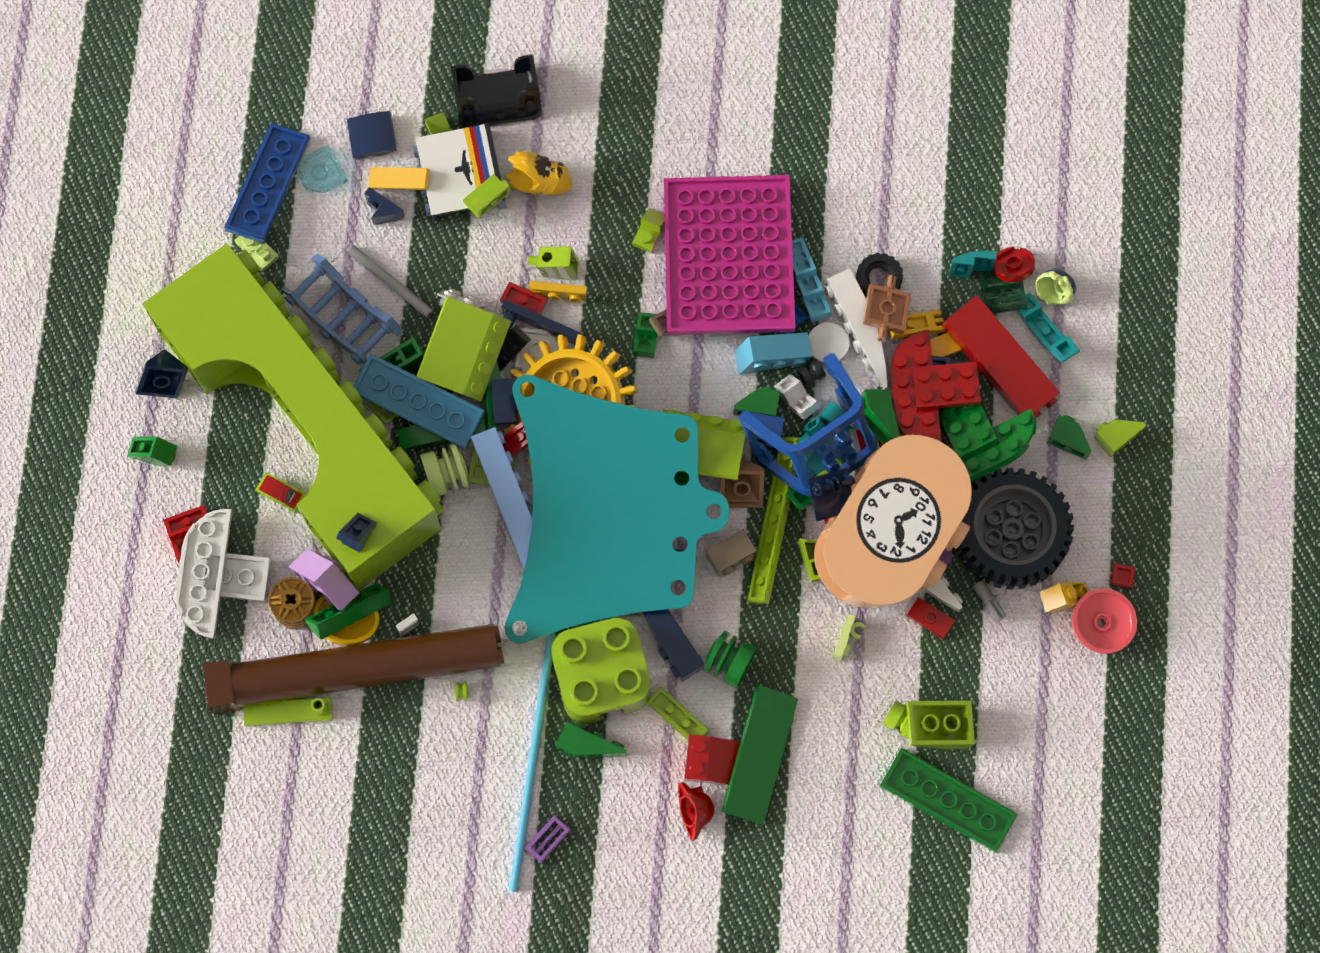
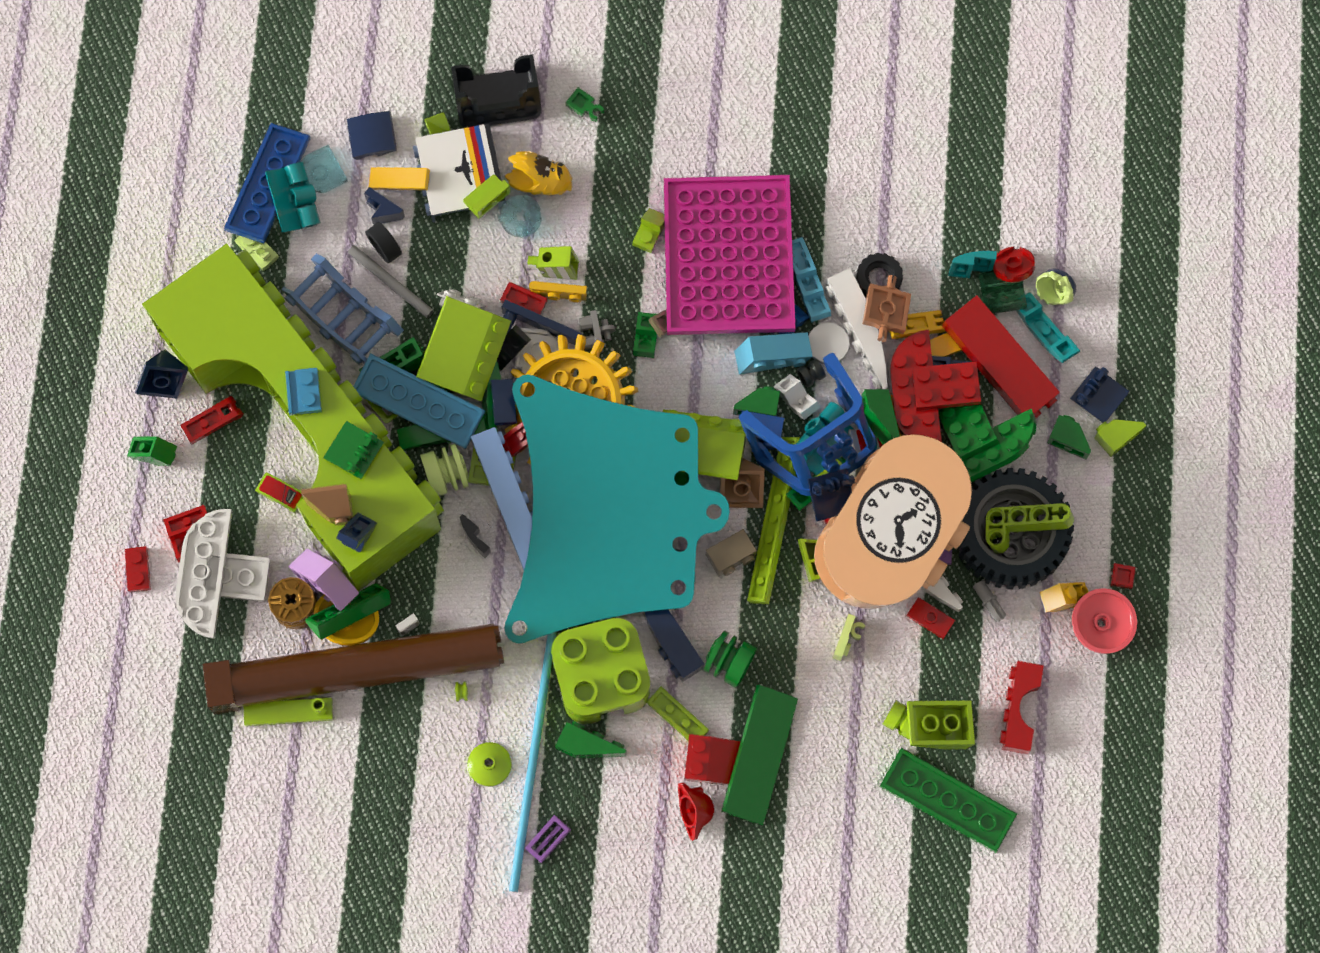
(137, 569): none -> red plate
(211, 420): none -> red plate
(293, 197): none -> teal panel
(303, 391): none -> dark azure plate
(330, 502): none -> medium nougat slope
(353, 449): none -> green hinge
(383, 242): none -> black tyre
(471, 531): none -> black slope
(489, 775): none -> lime dish
(509, 218): none -> clear light blue plate
(583, 103): none -> green plate
(591, 323): none -> light grey hips
(1018, 735): none -> red arch
(1028, 523): none -> lime beam
(1099, 394): none -> dark blue hinge

